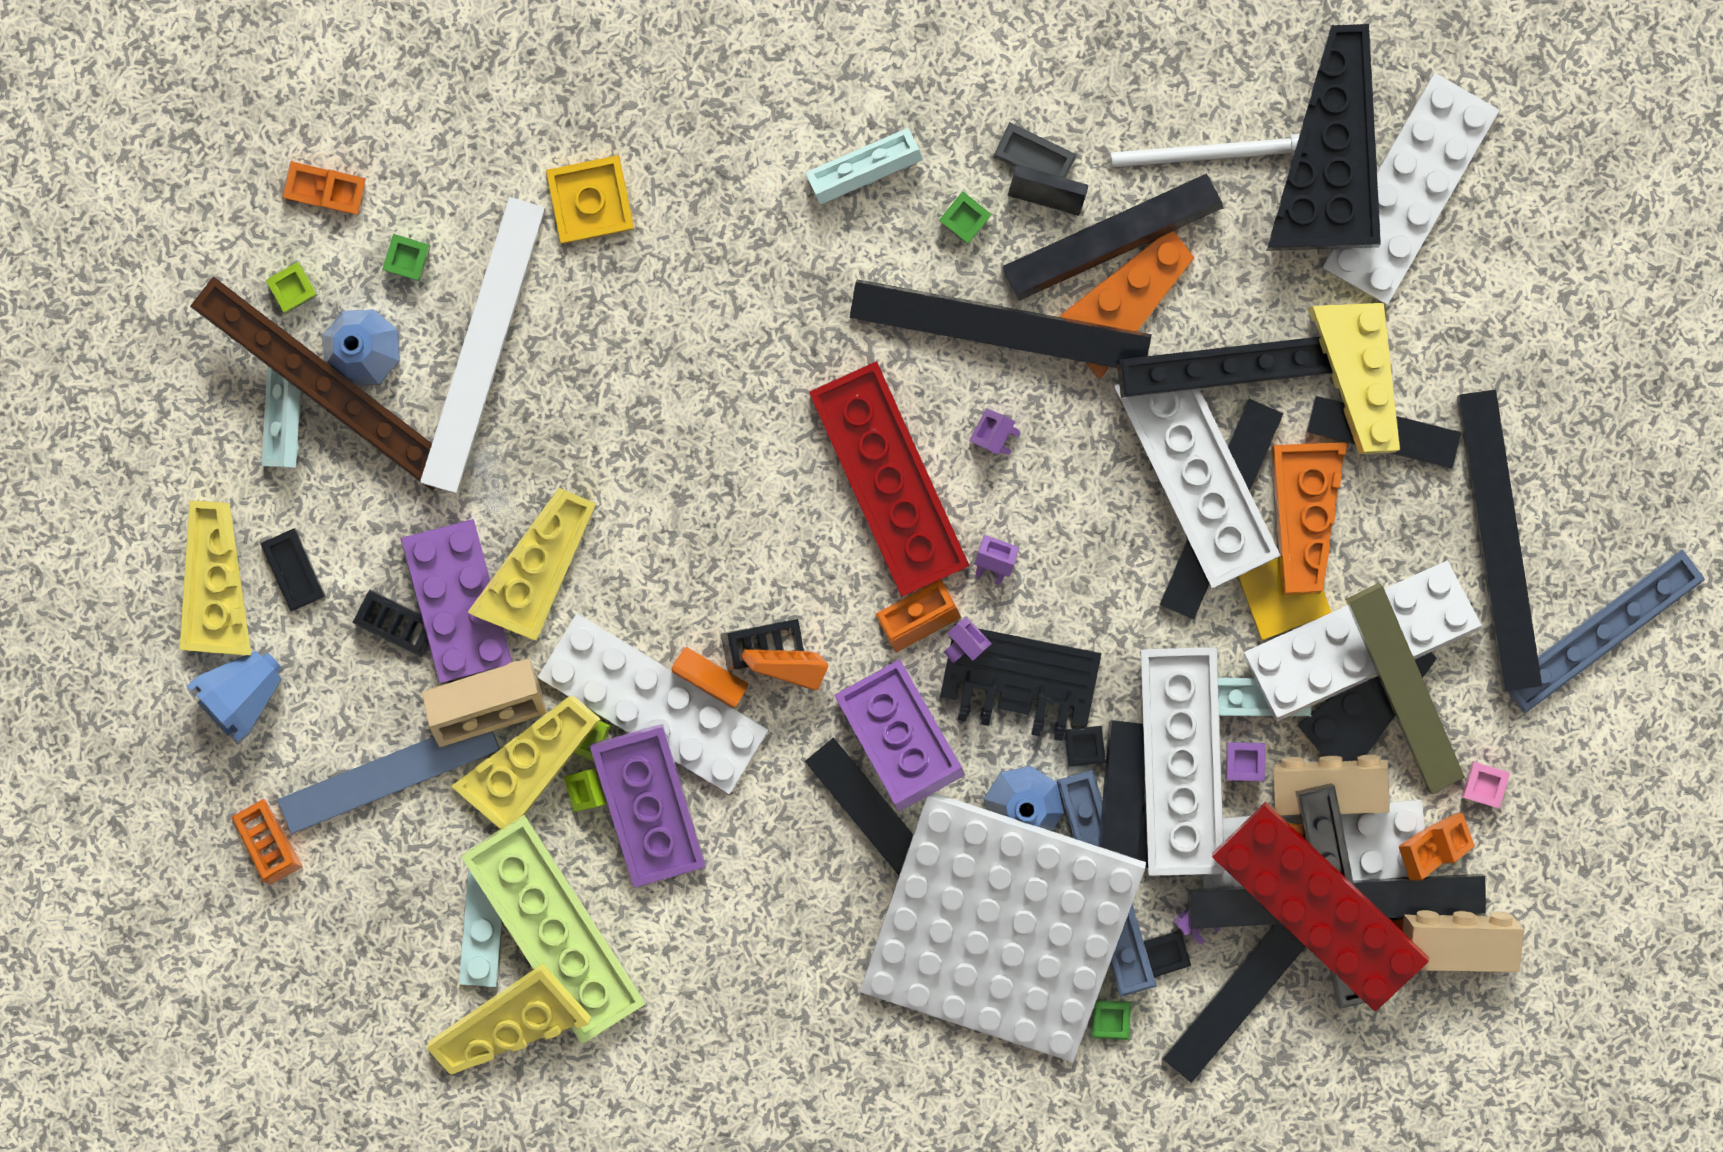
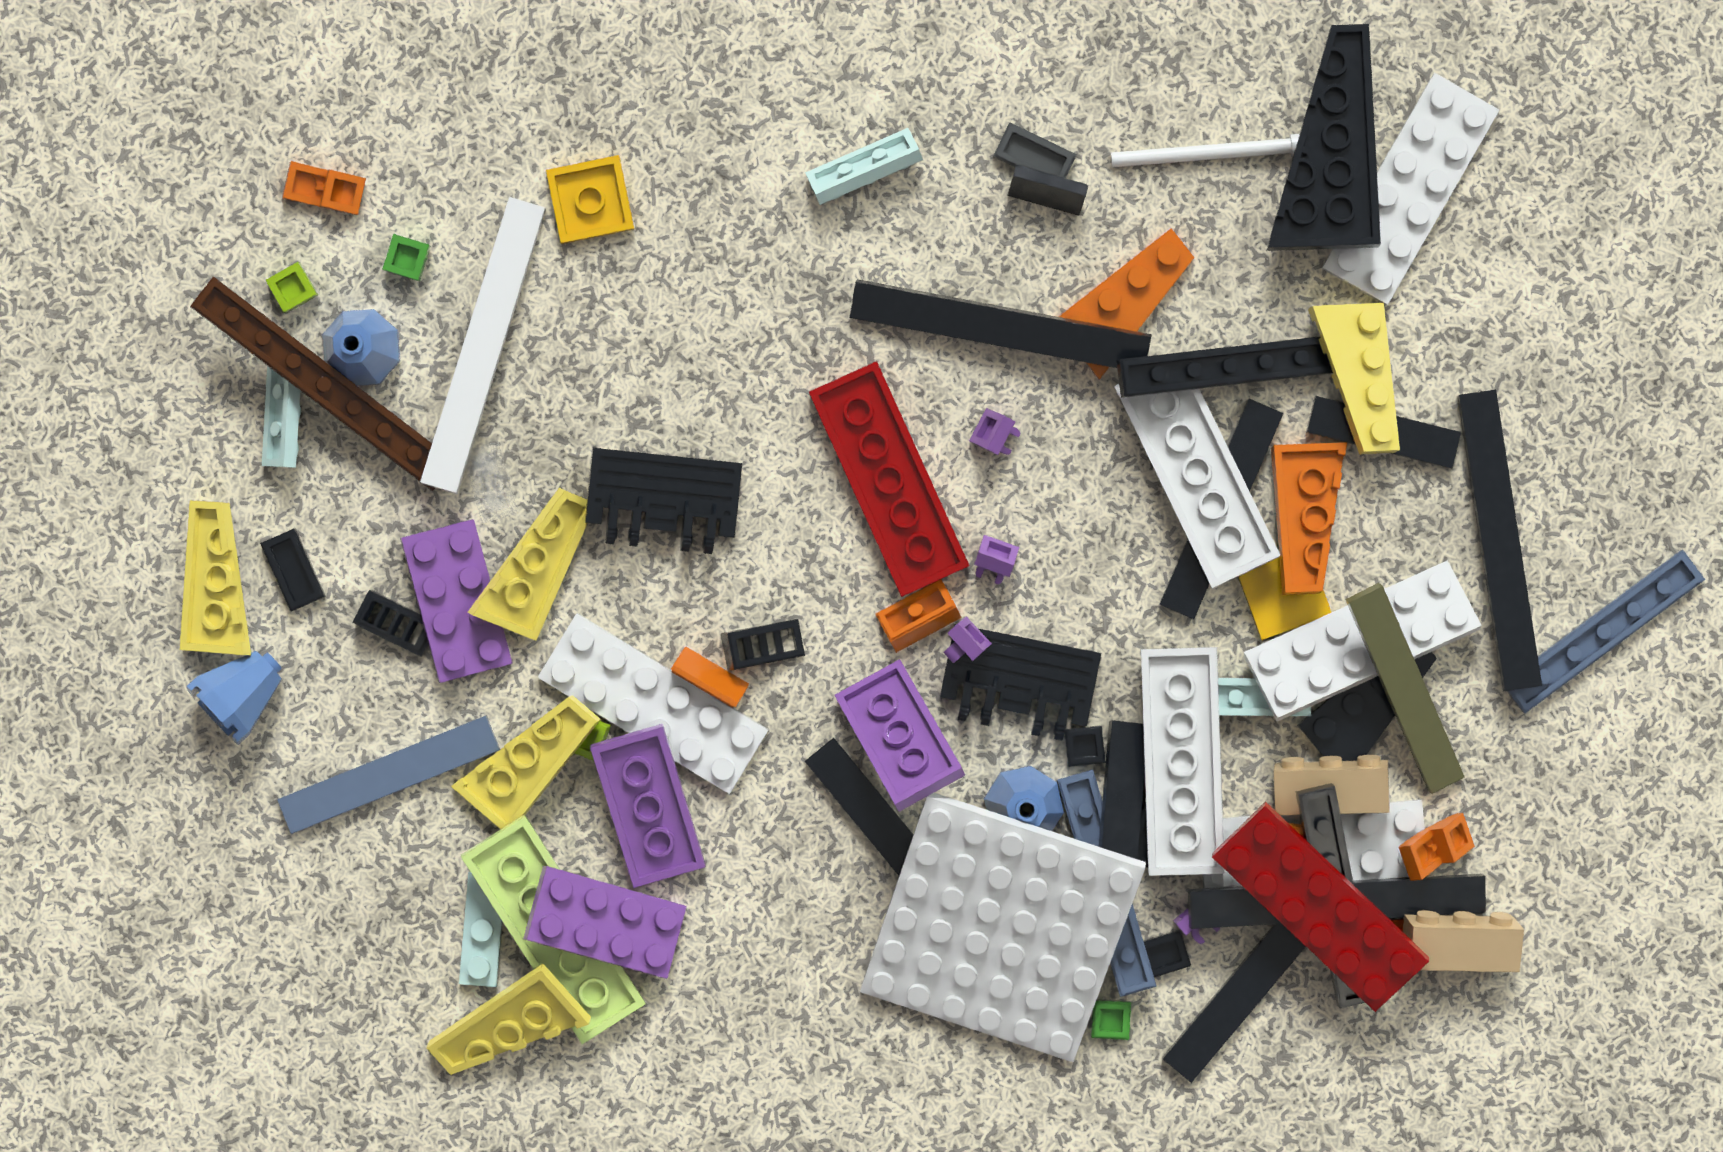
(254, 848): orange slope -> none
(484, 702): tan brick -> none
(585, 790): lime plate -> none
(604, 922): none -> medium lavender plate
(663, 490): none -> black hinge
(795, 667): orange slope -> none
(965, 217): bright green plate -> none
(1112, 237): black tile -> none
(1245, 761): medium lavender tile -> none
(1485, 784): bright pink plate -> none

